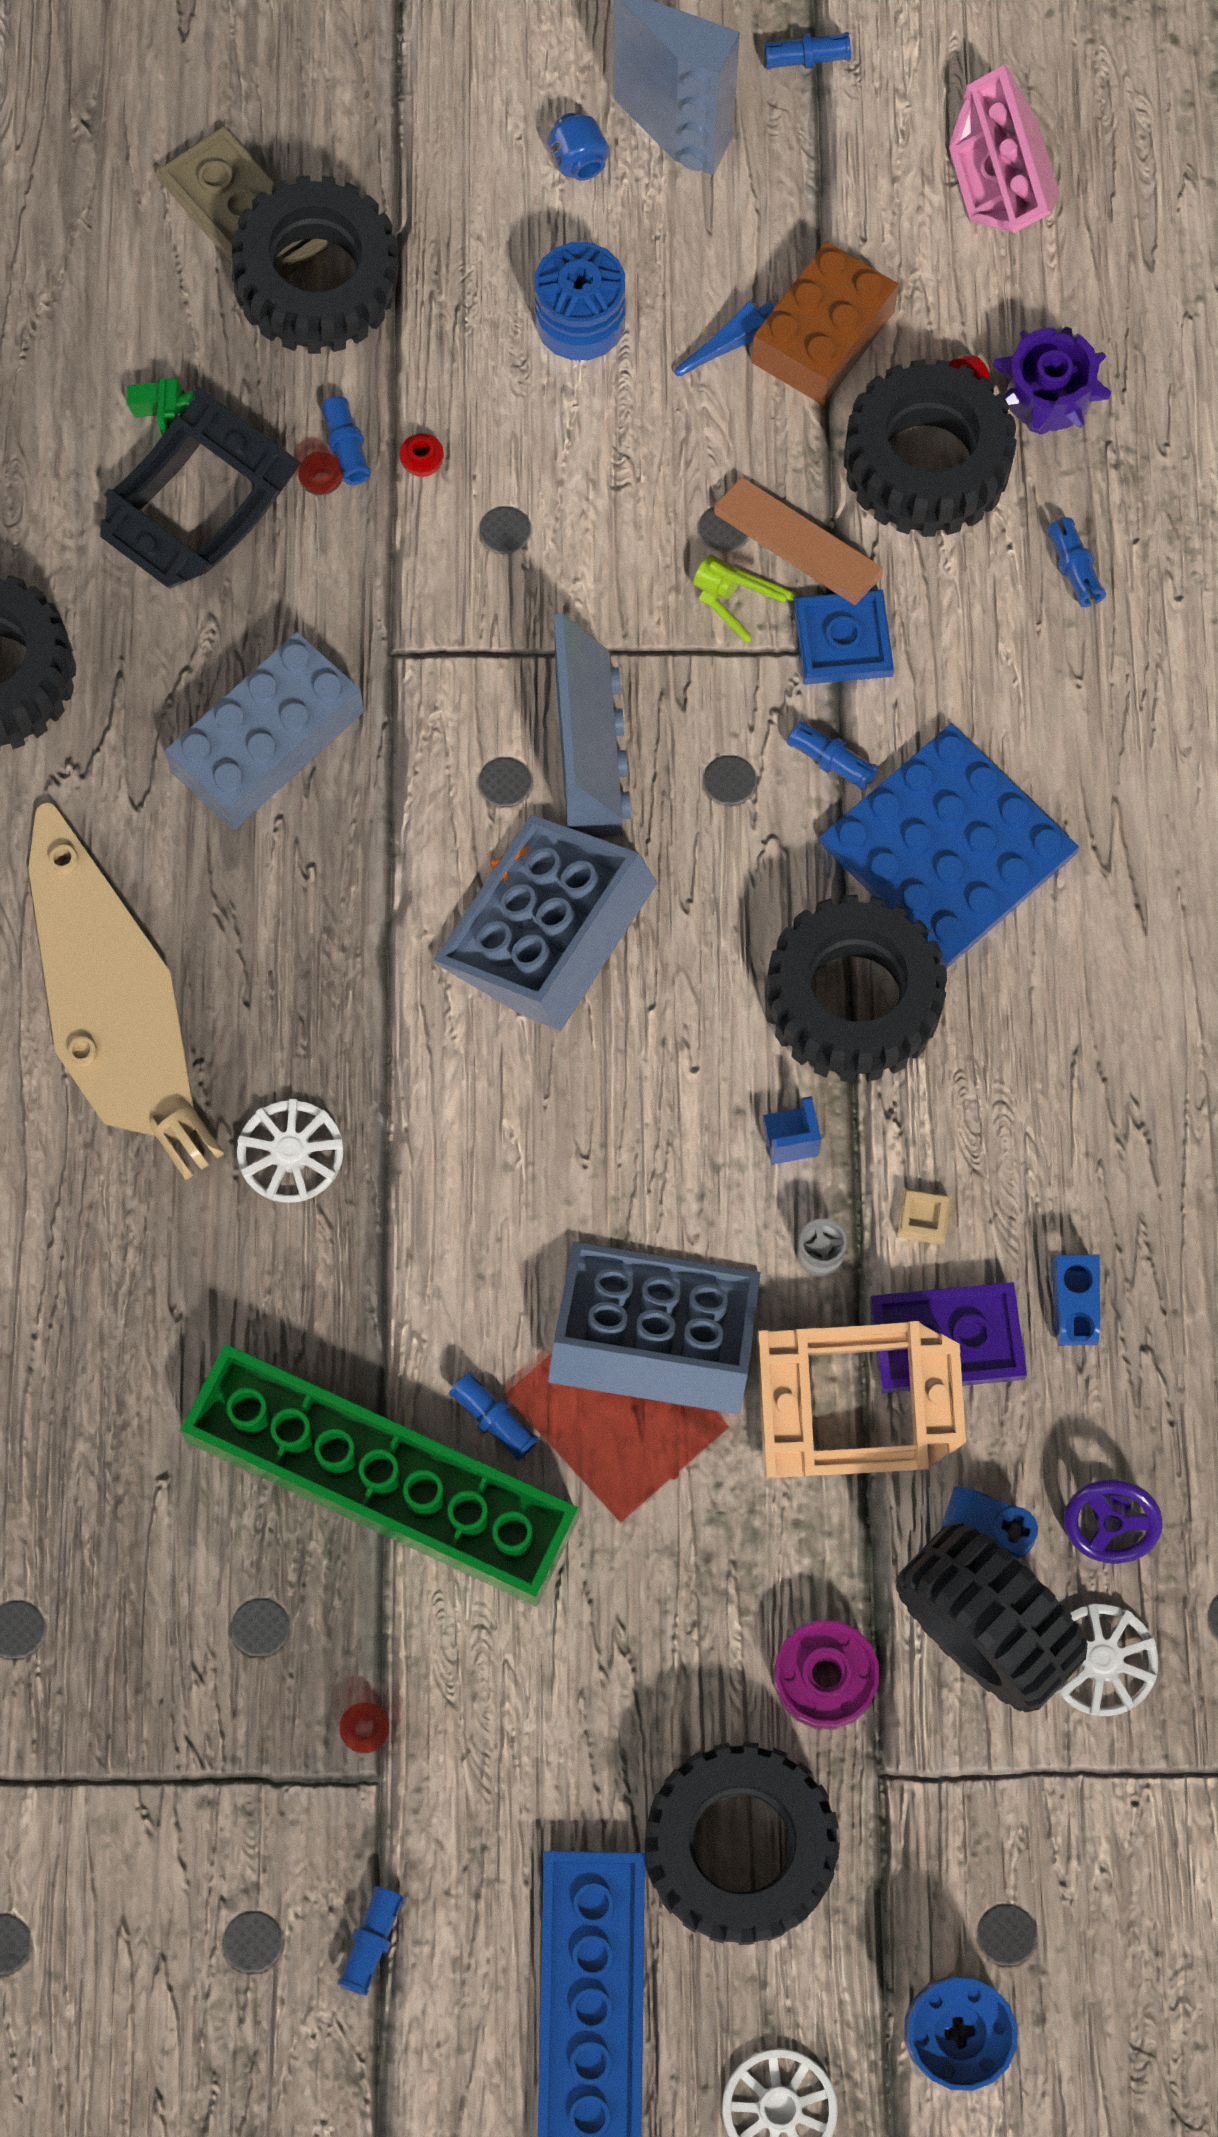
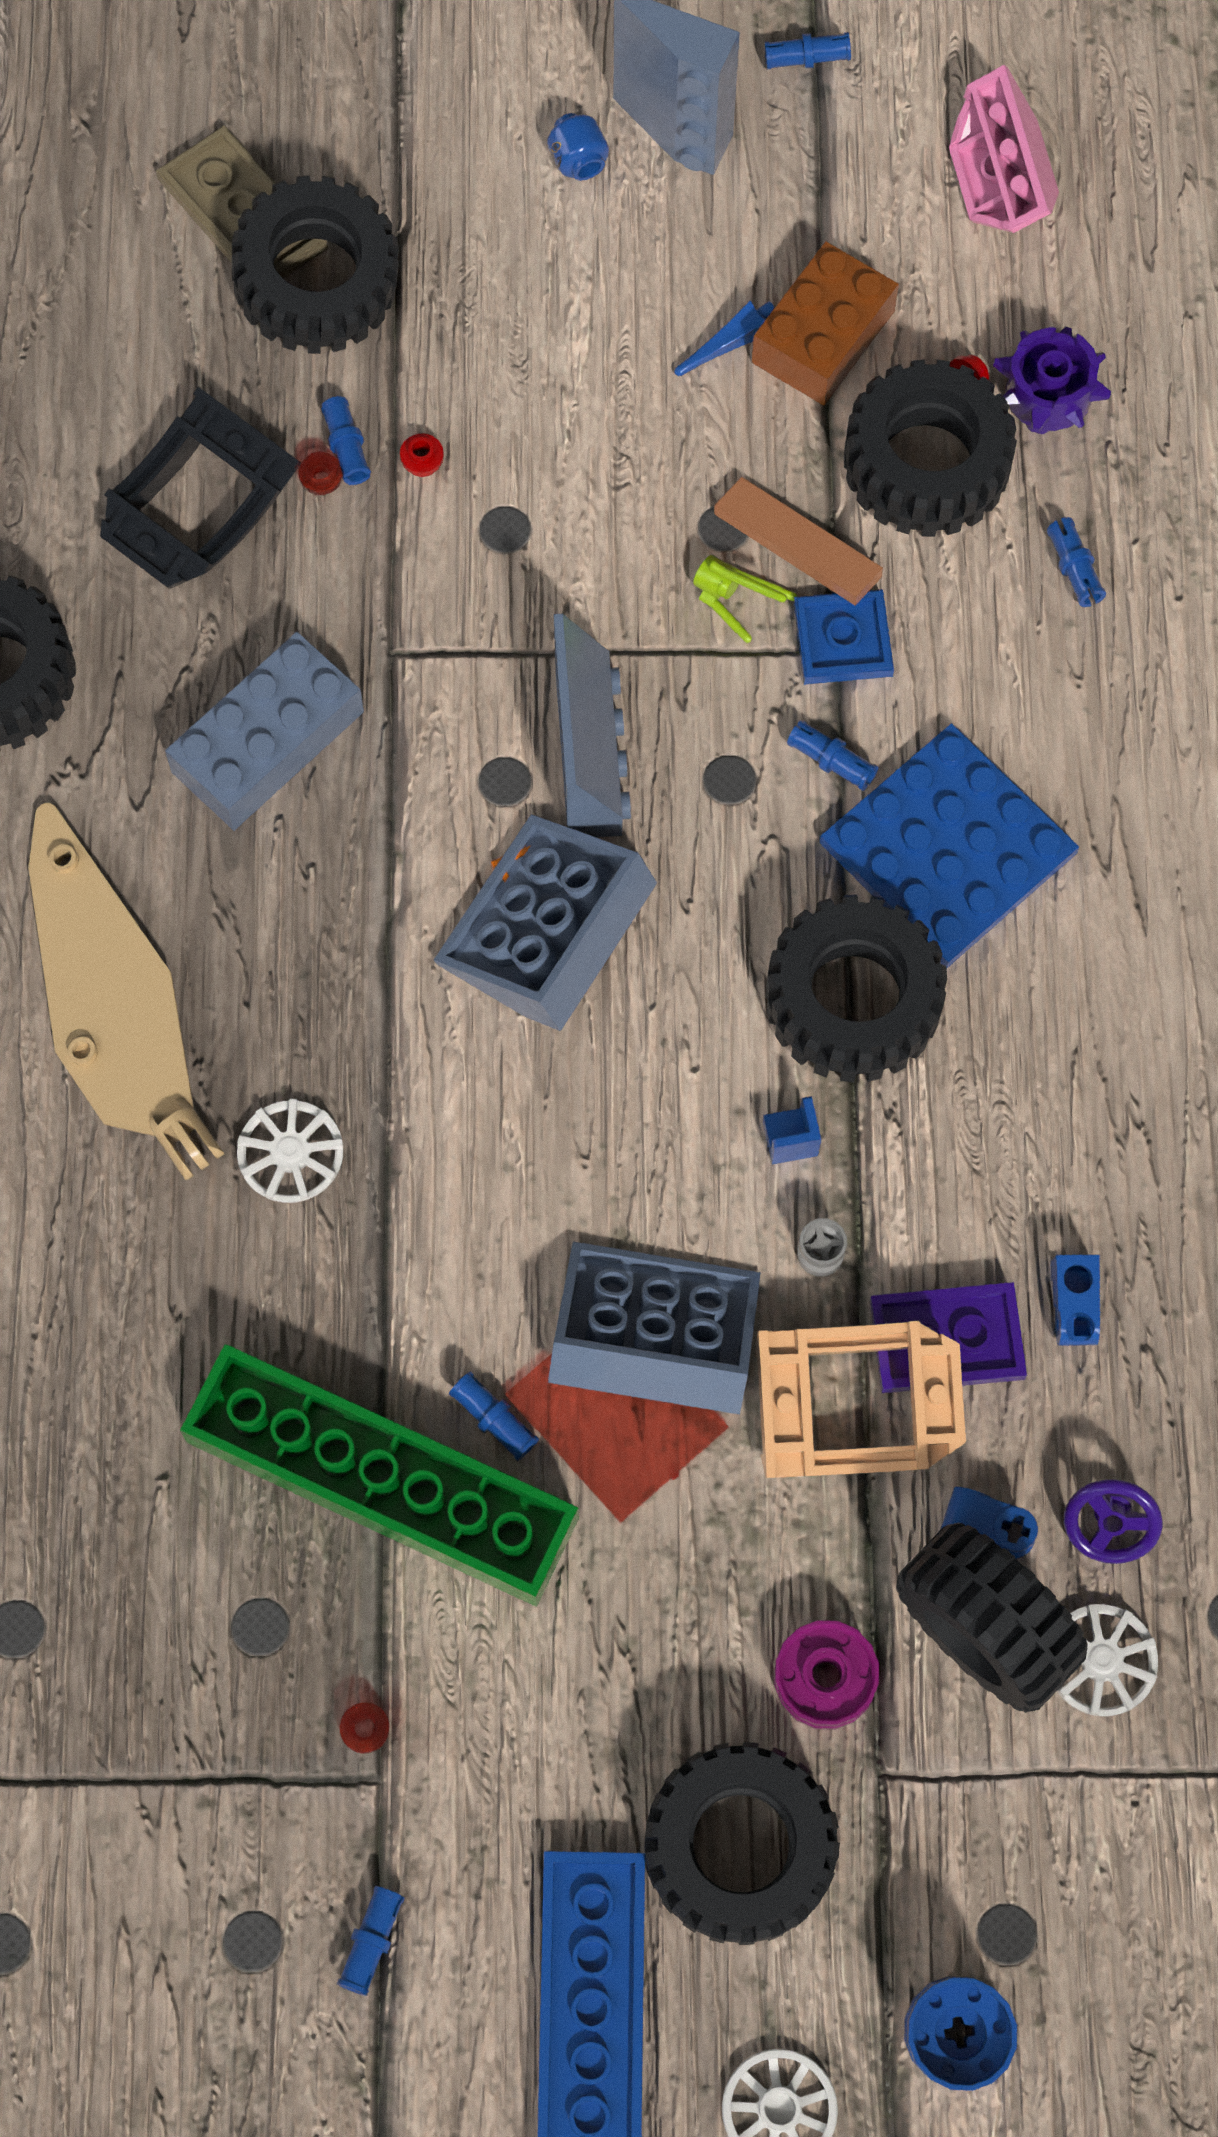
(160, 399): green piece -> none
(580, 301): blue wheel -> none
(924, 1216): tan tile -> none

